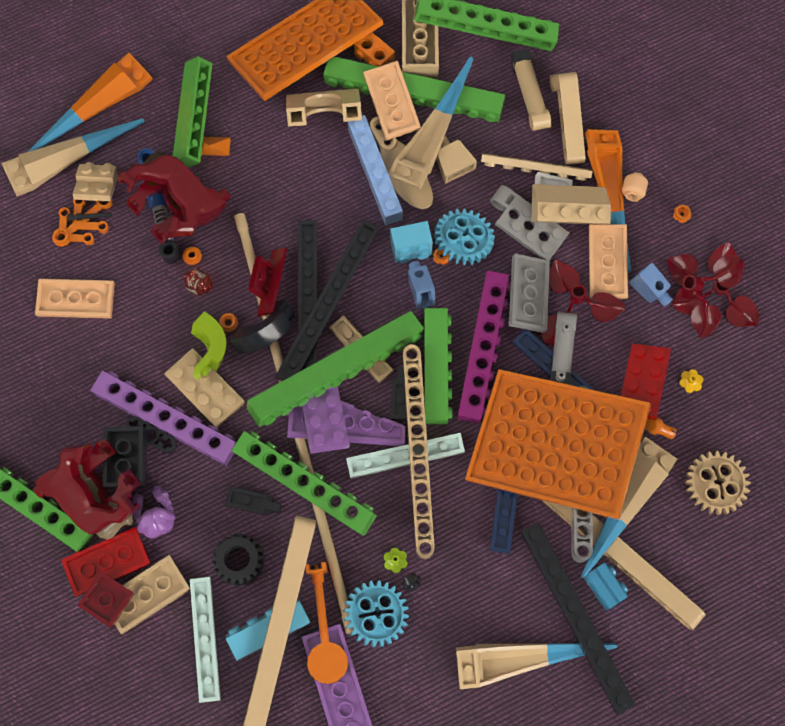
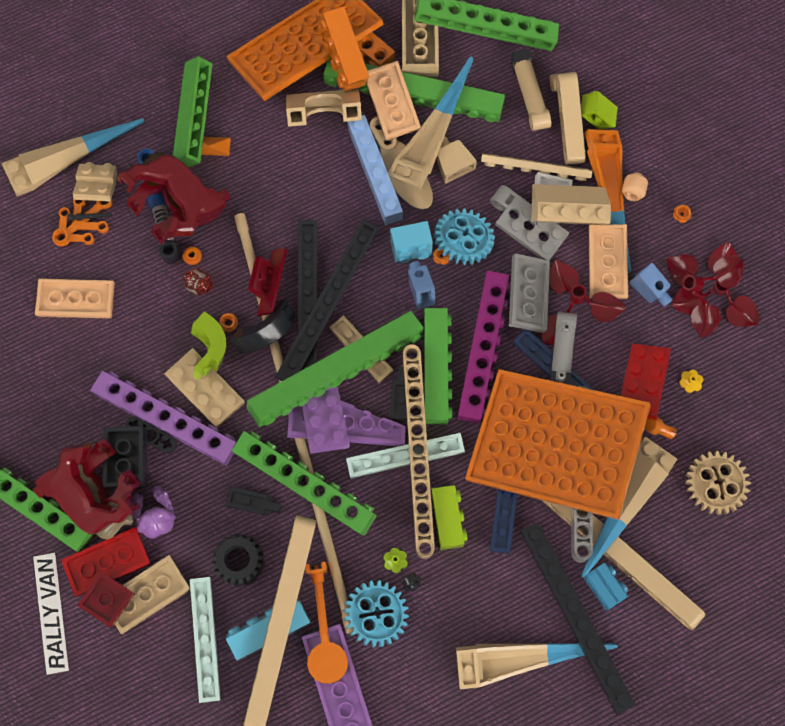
(50, 613): none -> white sticker
(114, 85): orange plate -> none
(343, 49): none -> orange piece
(448, 517): none -> lime brick
(599, 110): none -> lime brick

